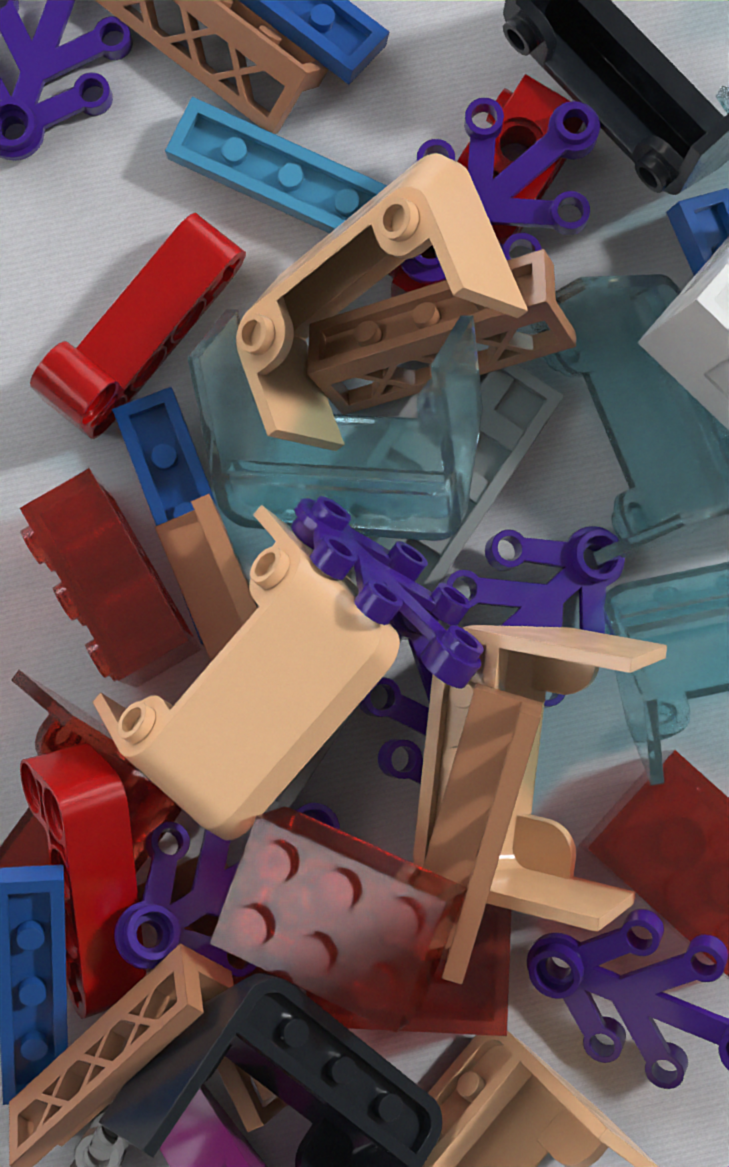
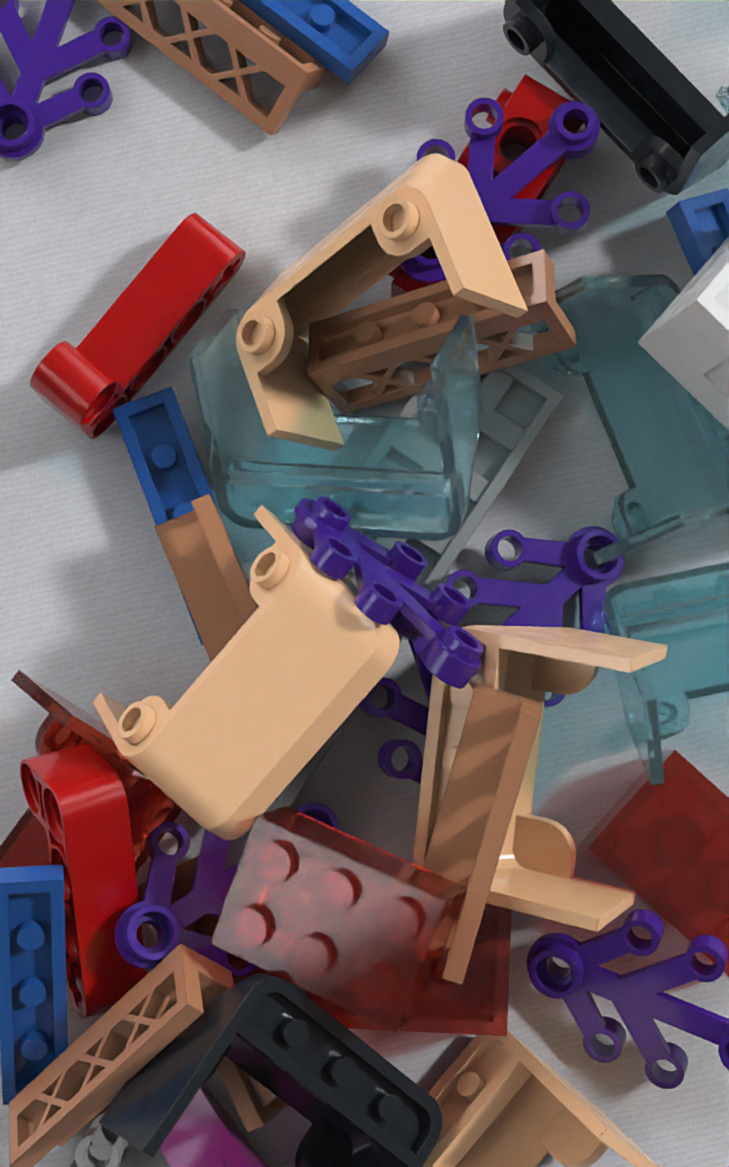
(107, 581): clear red brick -> none
(268, 167): dark azure plate -> none

